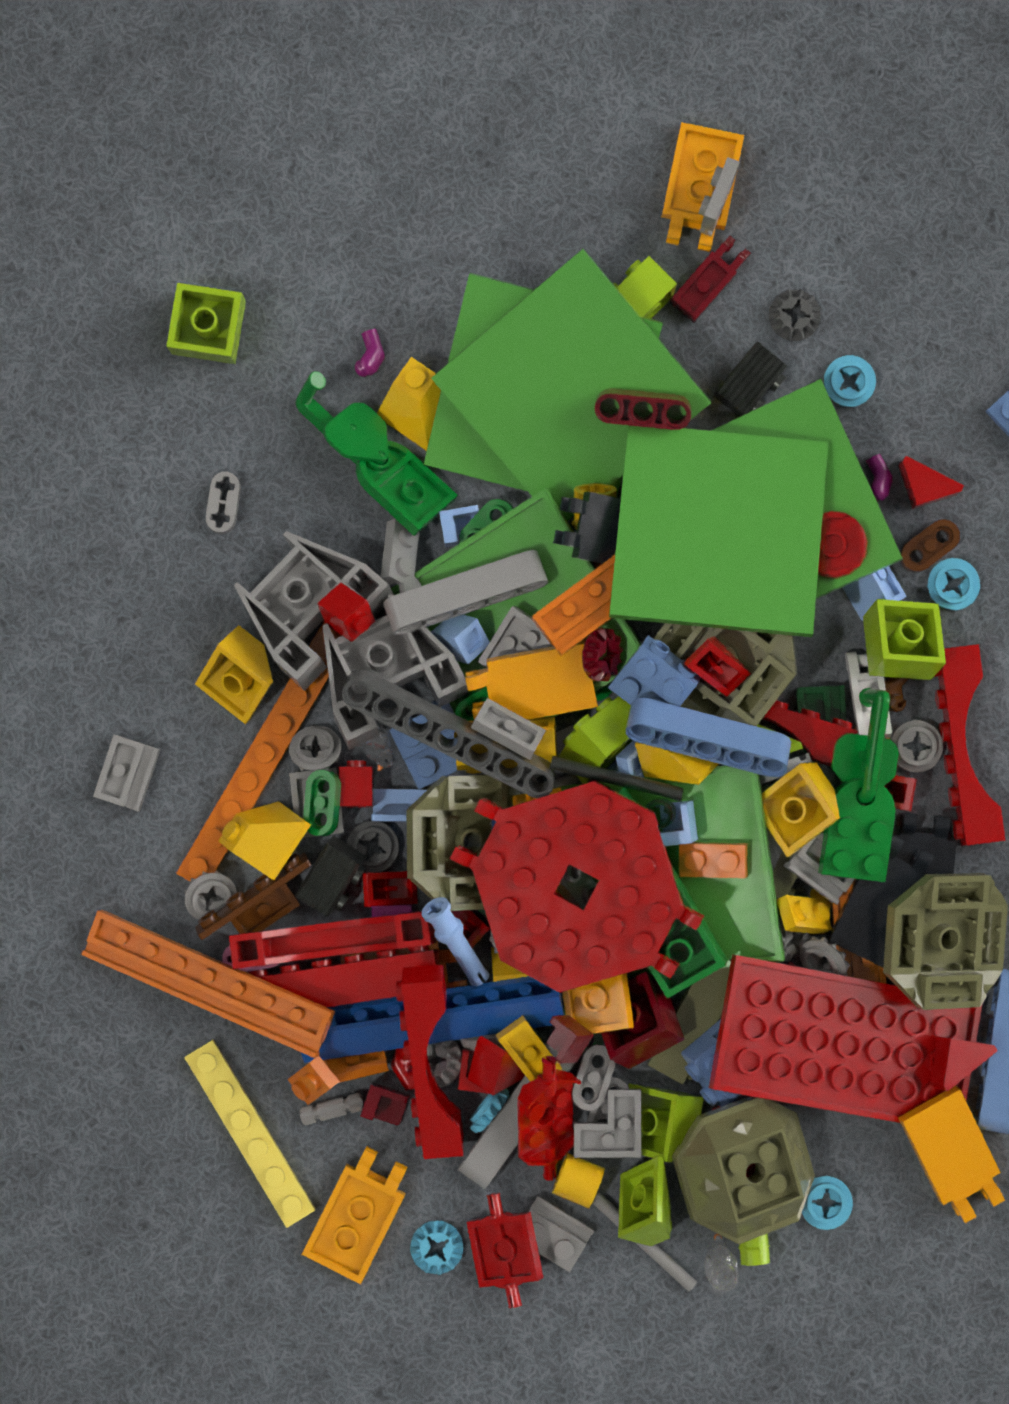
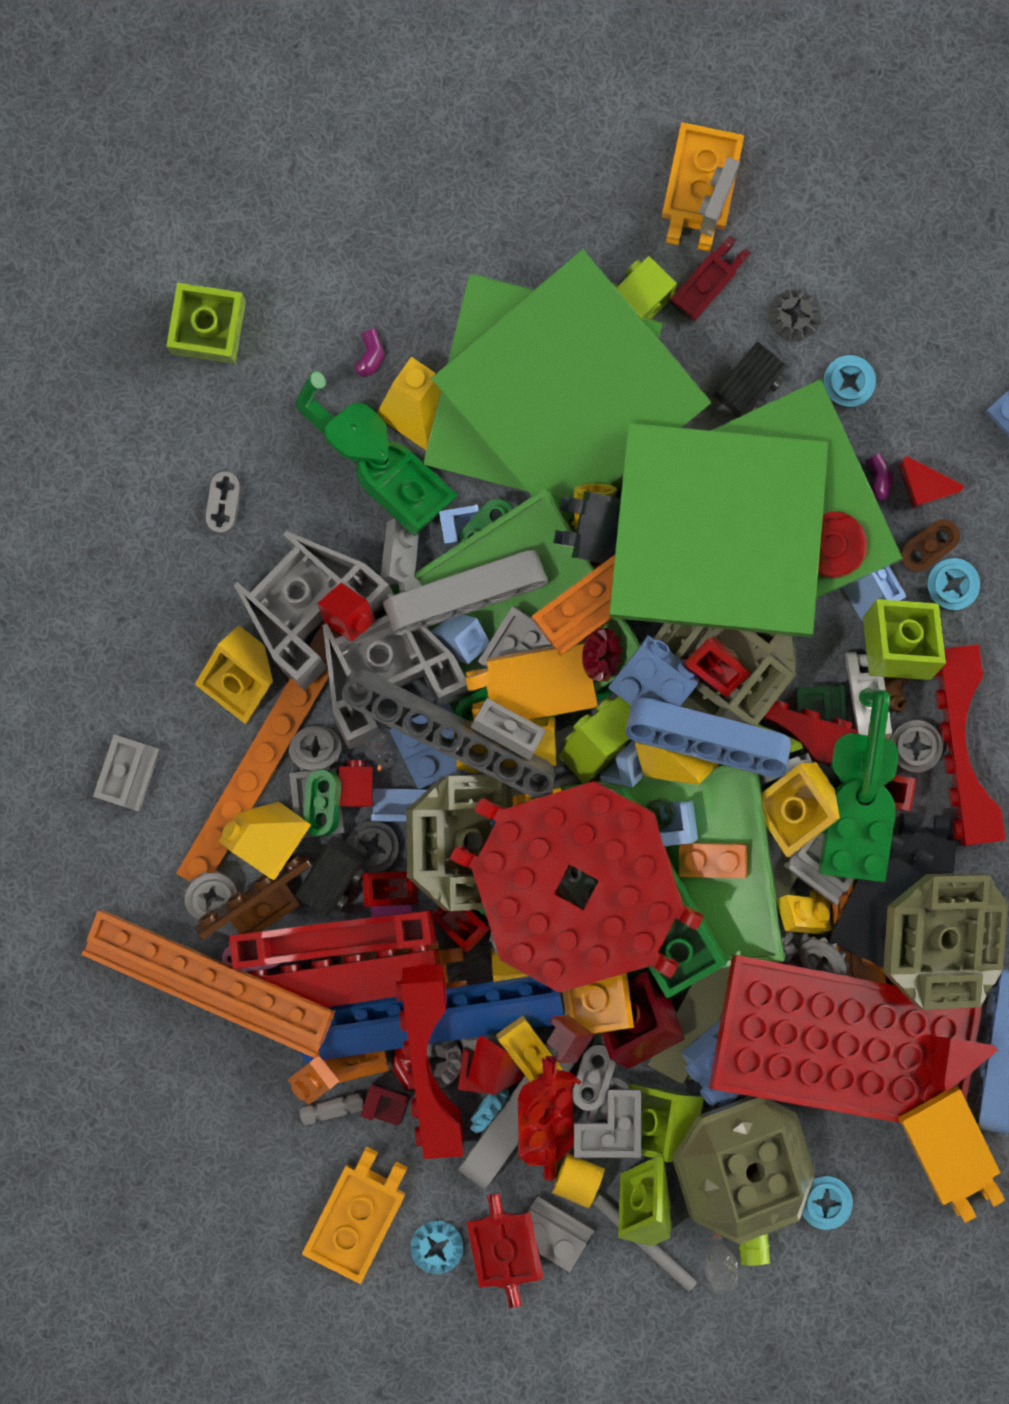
(250, 1133): light yellow plate -> none
(450, 932): light blue pin -> none
(616, 778): pearl dark grey bar -> none
(657, 419): dark red beam -> none

